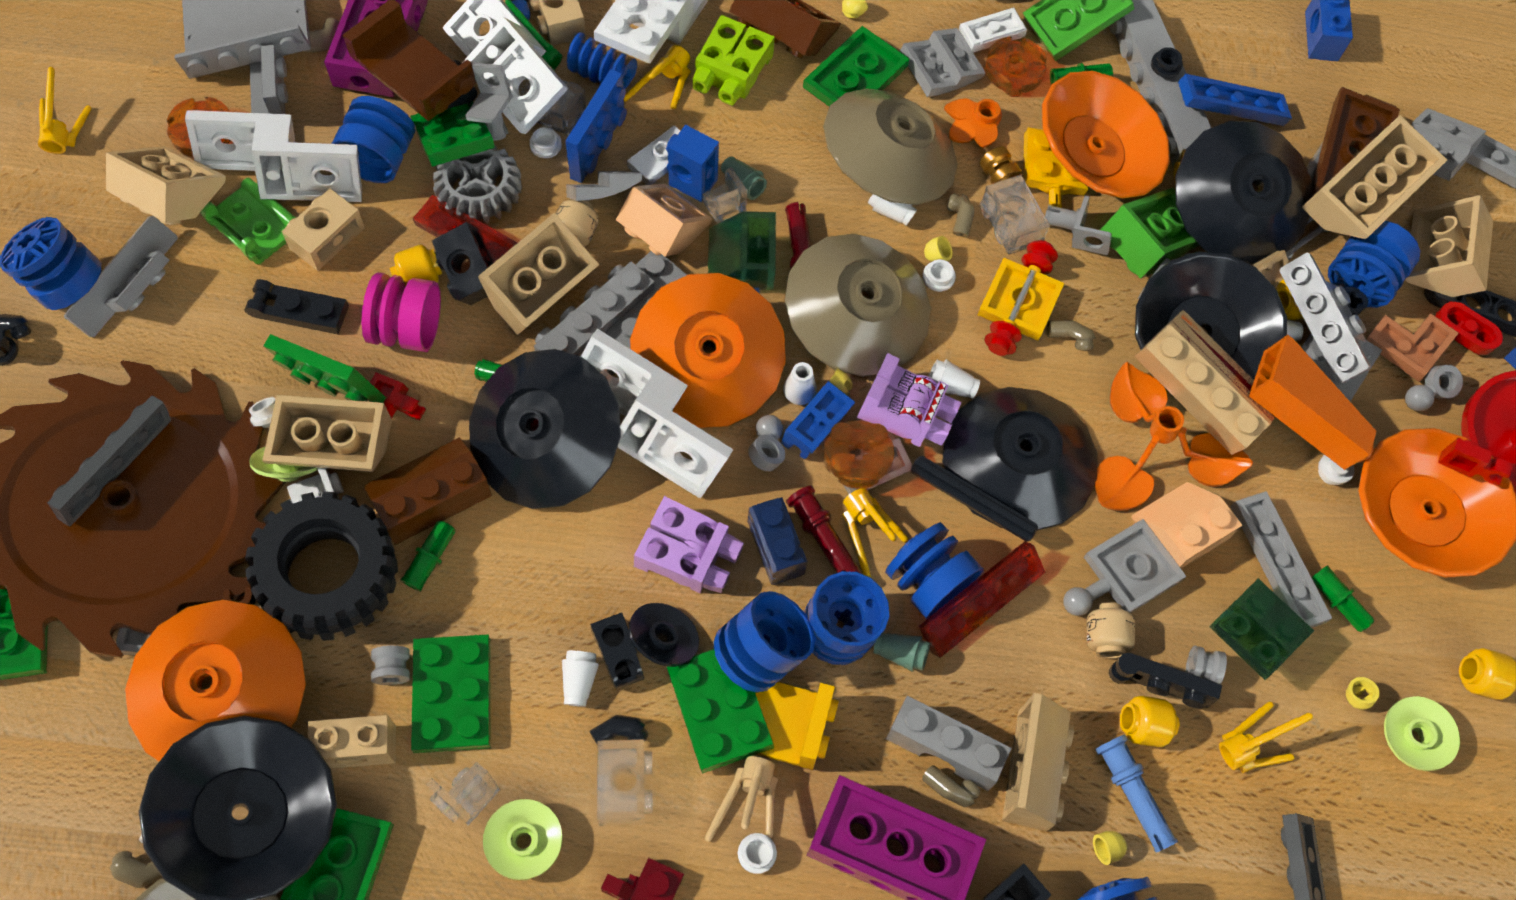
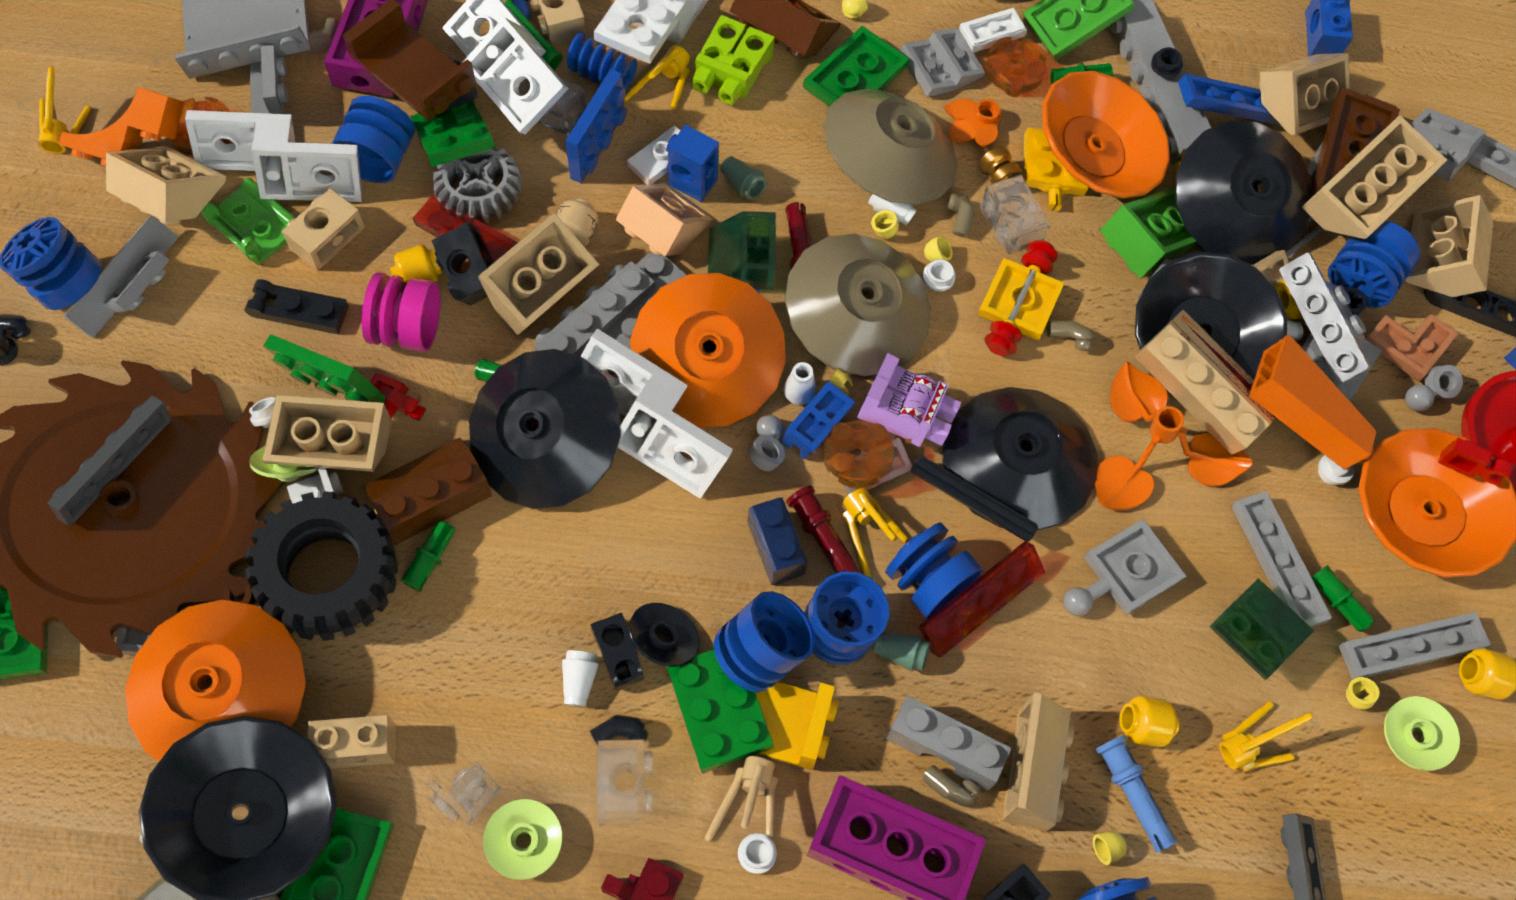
(133, 872): dark tan arm -> none
(148, 116): none -> orange arch
(390, 665): light grey wheel -> none
(451, 694): green plate -> none
(491, 100): light grey bracket -> none
(545, 143): white plate -> none
(608, 184): light grey slope -> none
(686, 546): lavender hips -> none
(726, 199): clear panel -> none
(885, 224): none -> light yellow hinge
(958, 380): white cone -> none
(1075, 221): light grey bracket -> none
(1110, 631): tan head -> none
(1165, 680): black plate -> none
(1189, 522): light nougat slope -> none
(1206, 664): light grey wheel -> none
(1304, 90): none -> tan slope
(1414, 645): none -> light grey plate
(1471, 328): red plate -> none

